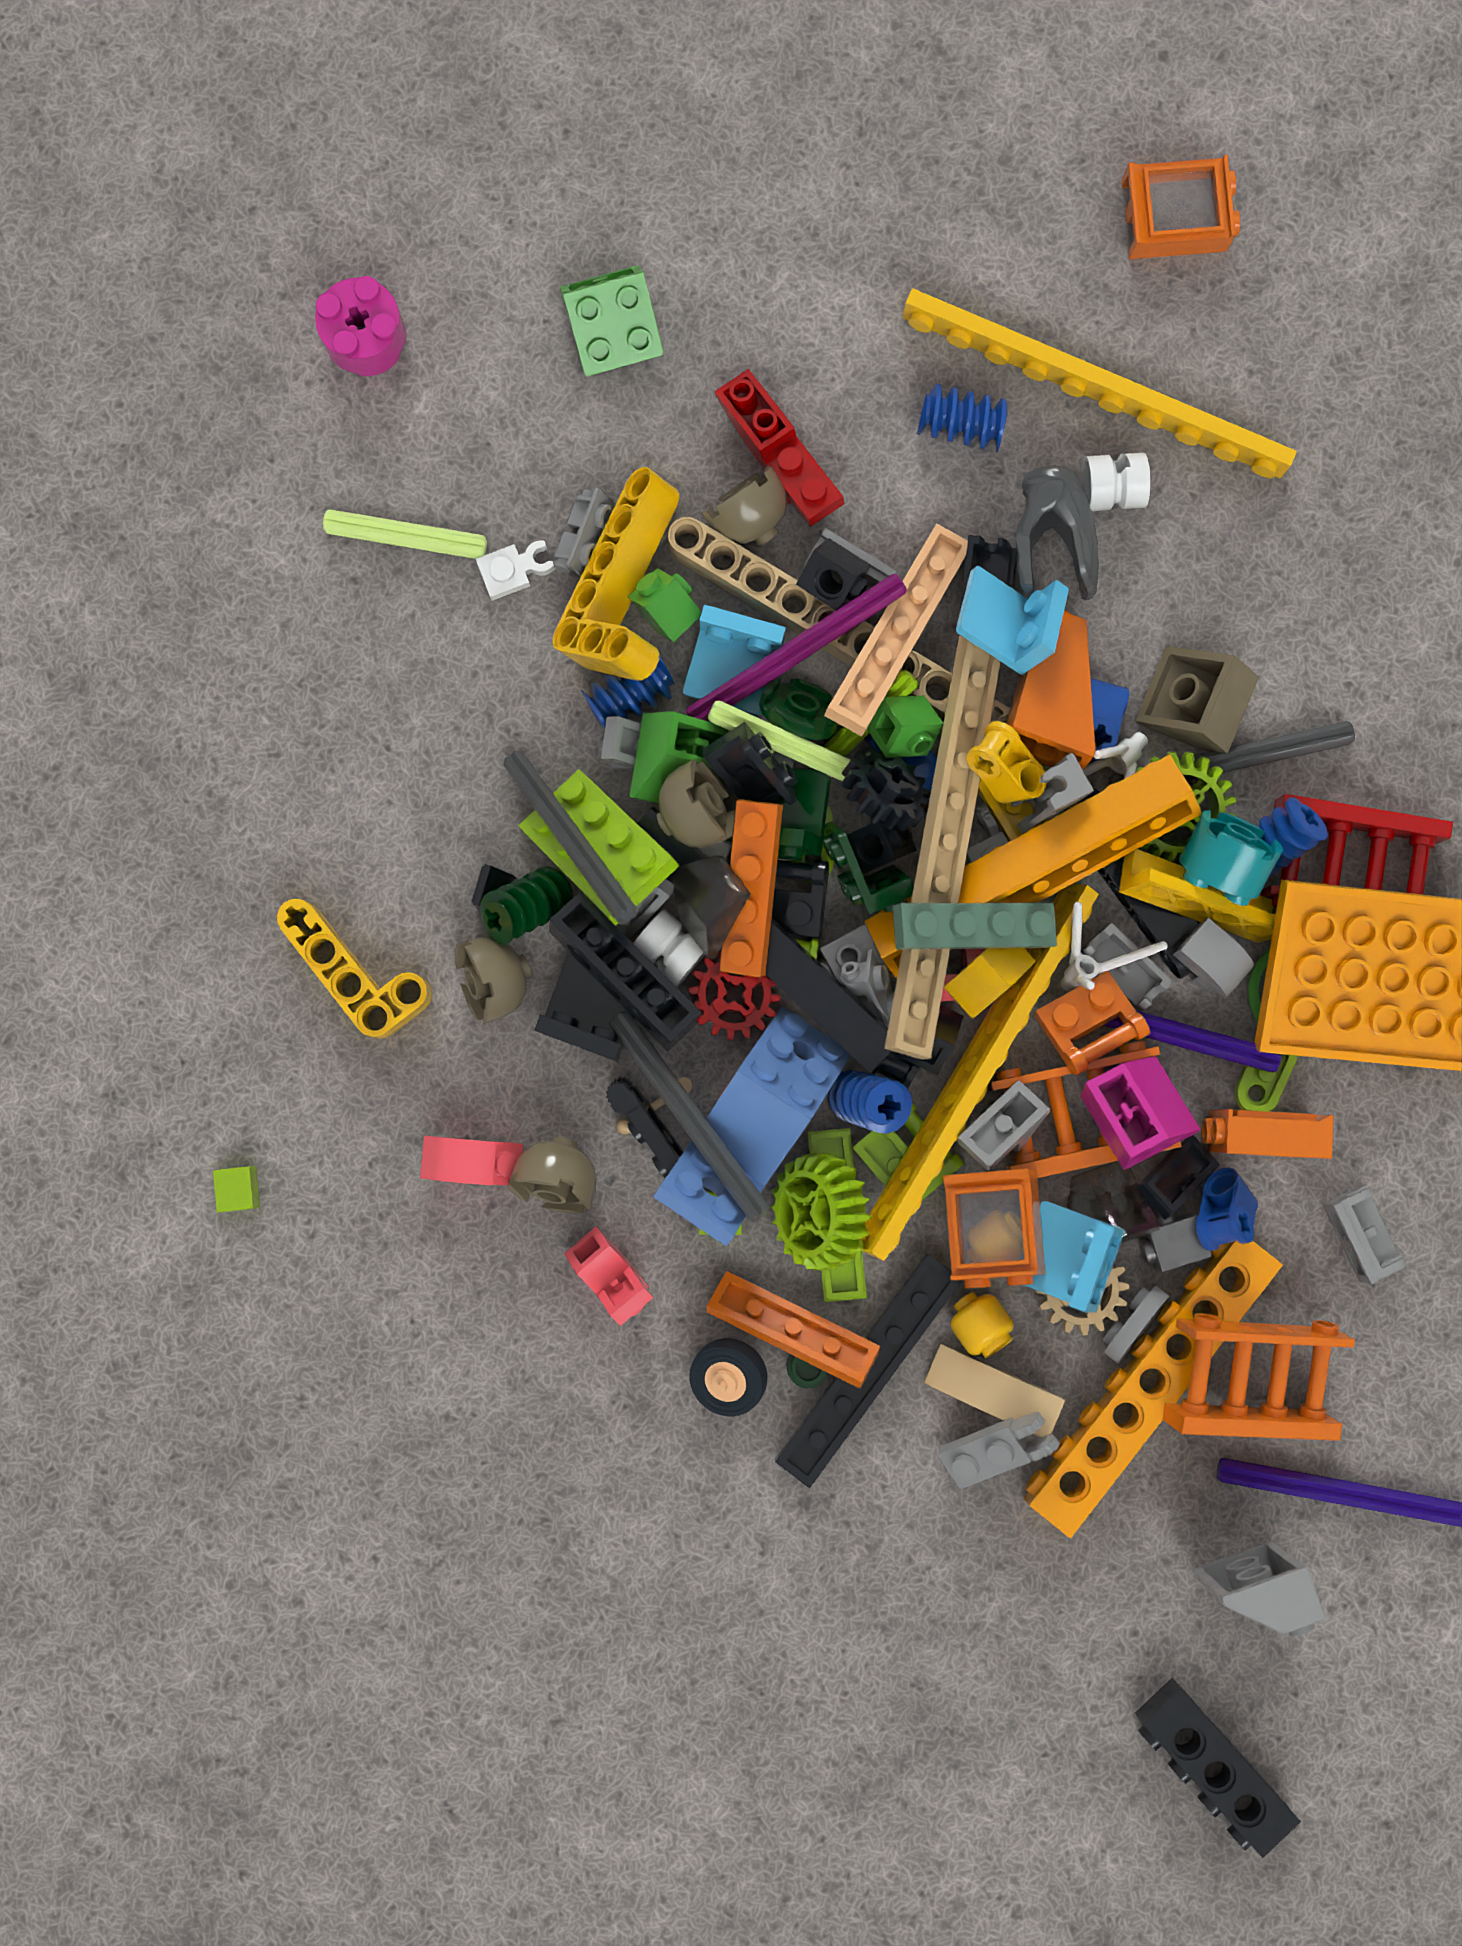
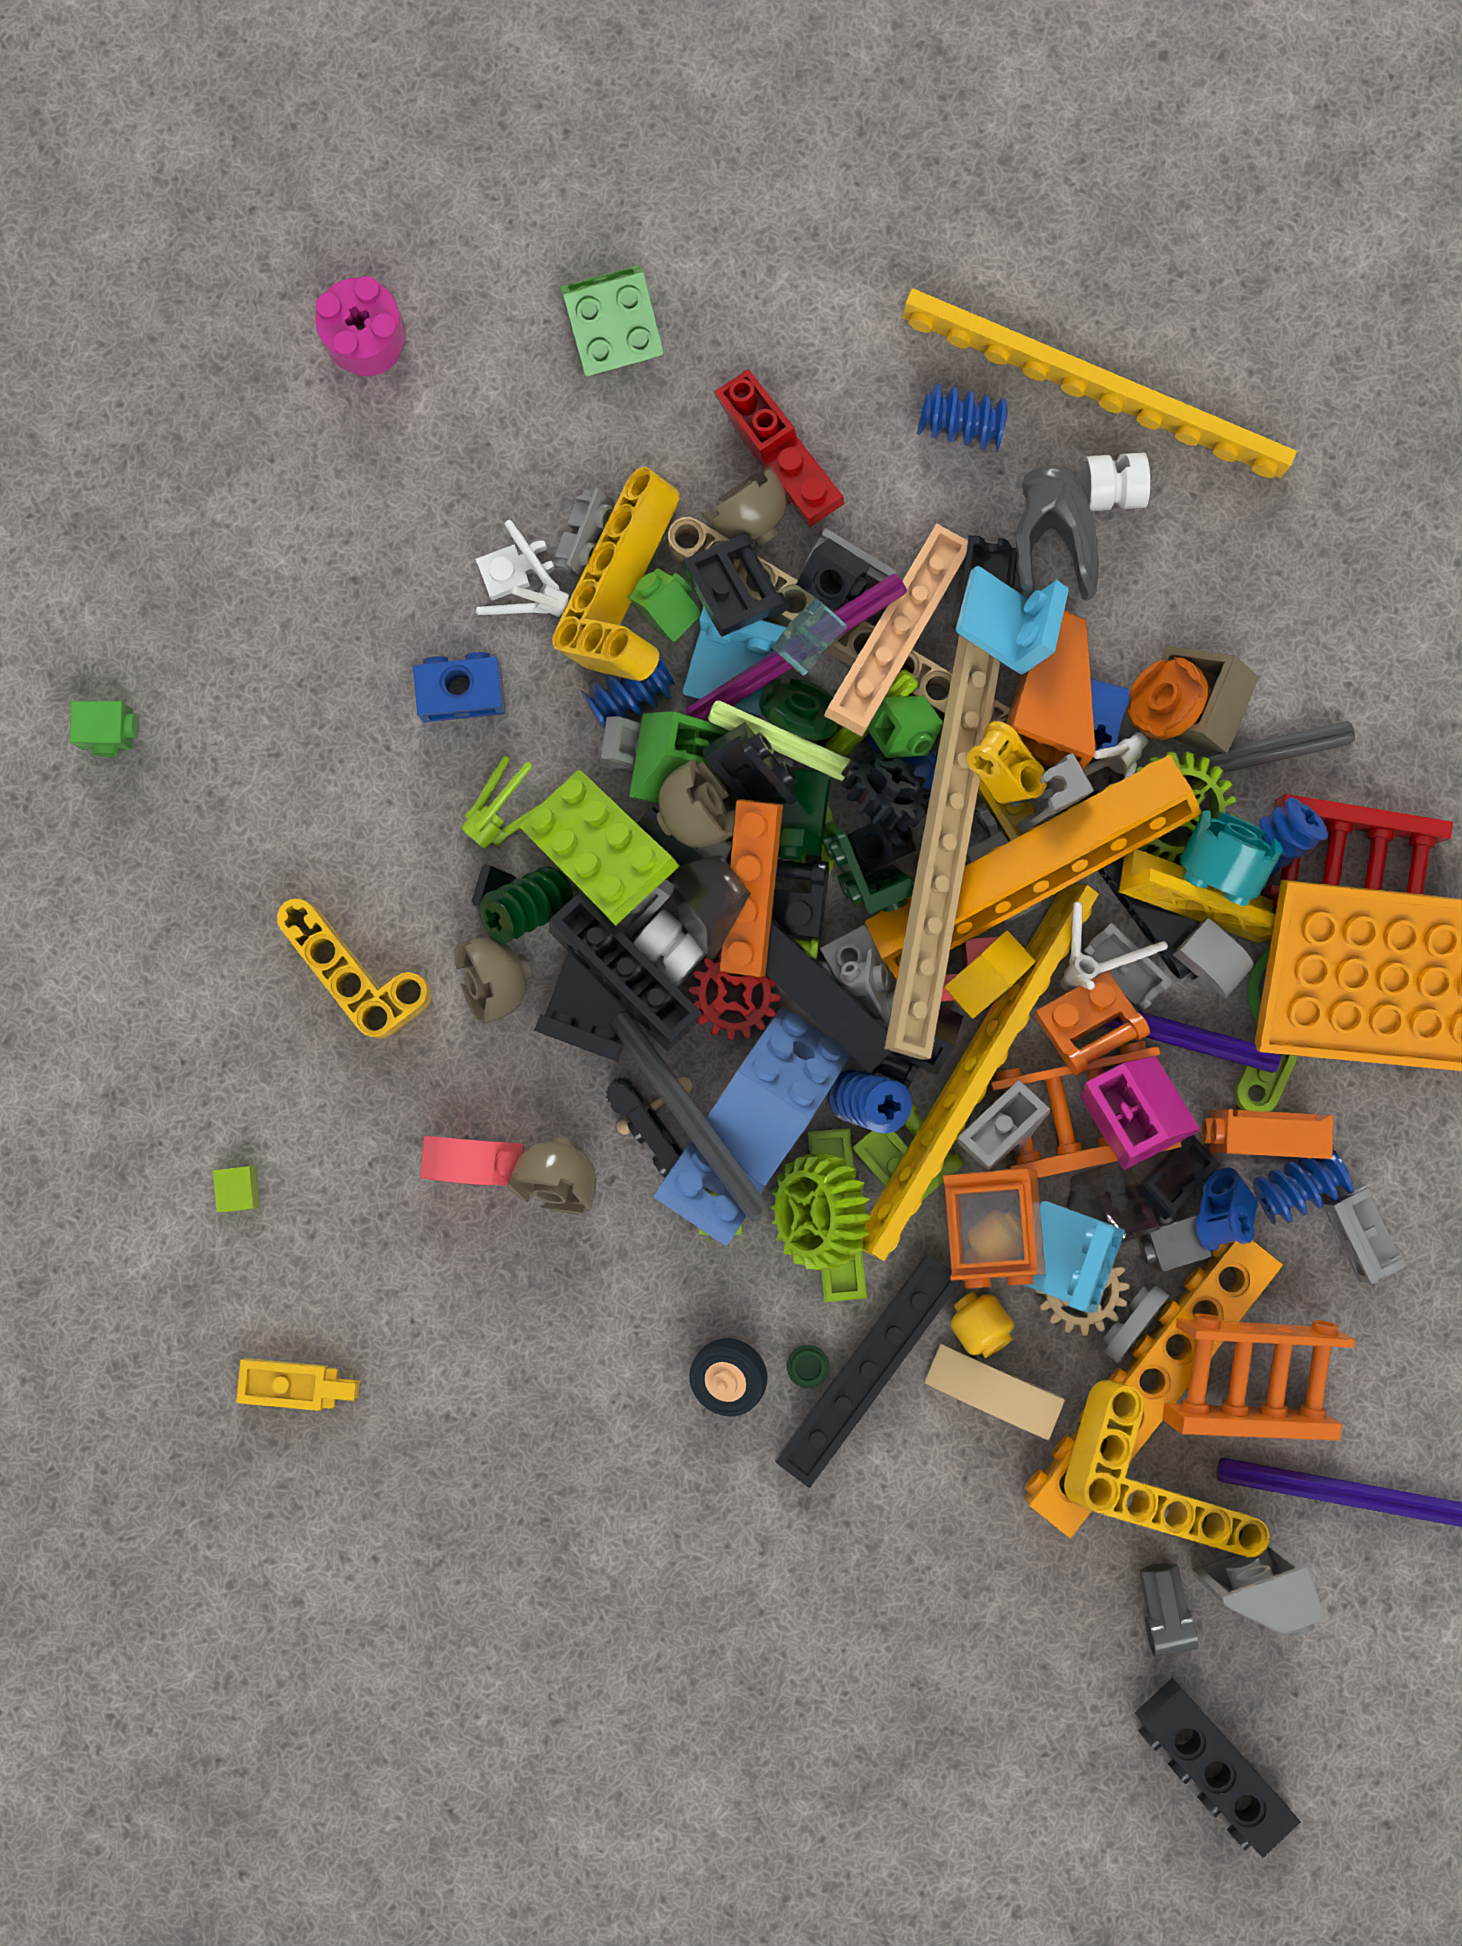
(103, 727): none -> bright green brick
(292, 1385): none -> yellow hinge
(404, 534): yellowish green axle -> none
(481, 699): none -> blue brick
(482, 821): none -> lime plant
(549, 598): none -> white plant
(571, 838): dark grey axle -> none
(609, 1275): coral brick -> none
(724, 591): none -> black plate
(793, 1329): orange plate -> none
(809, 636): none -> clear light blue panel
(974, 925): sand green plate -> none
(996, 1450): light grey hinge -> none
(1148, 1501): none -> yellow beam
(1167, 698): none -> orange tile
(1169, 1622): none -> dark grey piece
(1181, 207): orange window -> none
(1301, 1184): none -> blue piece

